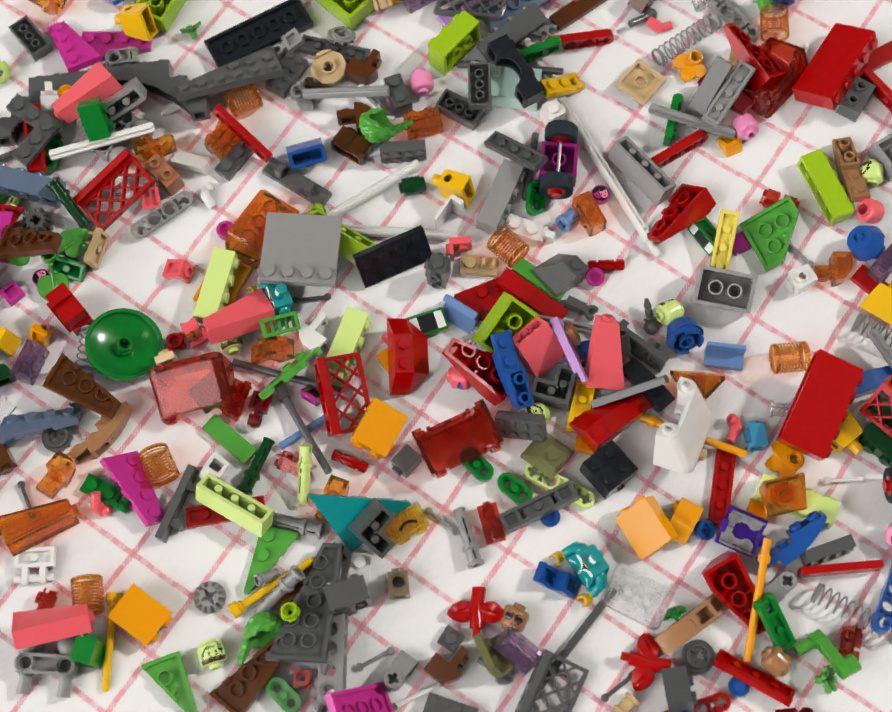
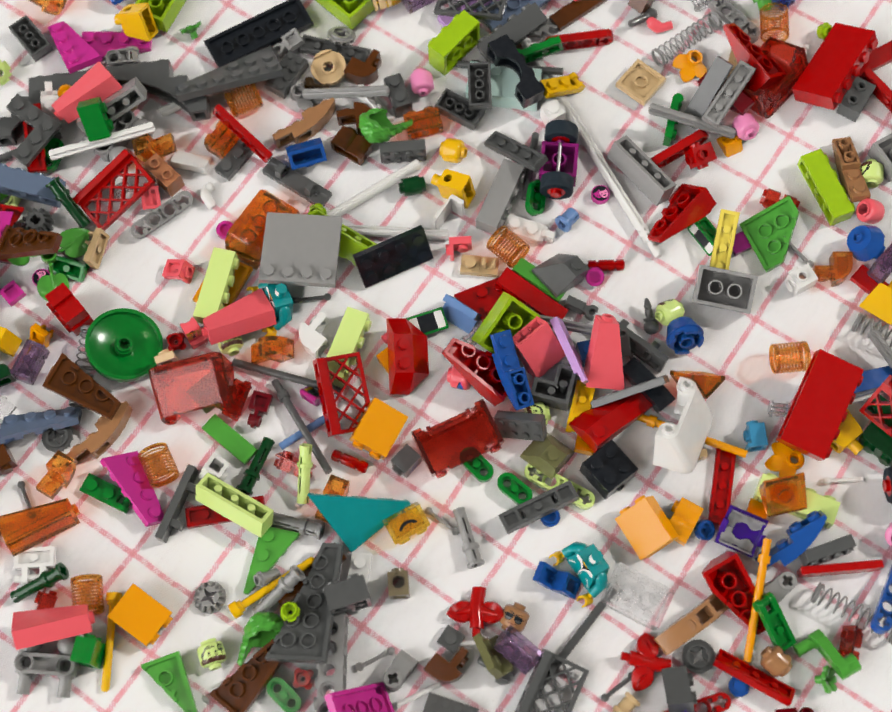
(46, 579): none -> dark green pin
(98, 506): coral arm -> none
(290, 370): bright green wing -> none
(294, 319): bright green slope -> none
(313, 121): none -> medium nougat slope
(370, 525): dark grey brick -> none
(438, 270): dark grey brick -> none
(453, 150): none -> yellow head
(491, 523): clear red hinge -> none
(572, 334): medium nougat tile -> none
(590, 213): clear orange brick -> none
(674, 612): green plant -> none
(700, 155): none -> red brick
(724, 356): medium blue panel -> none
(735, 428): coral arm -> none
(823, 30): none -> lime plate

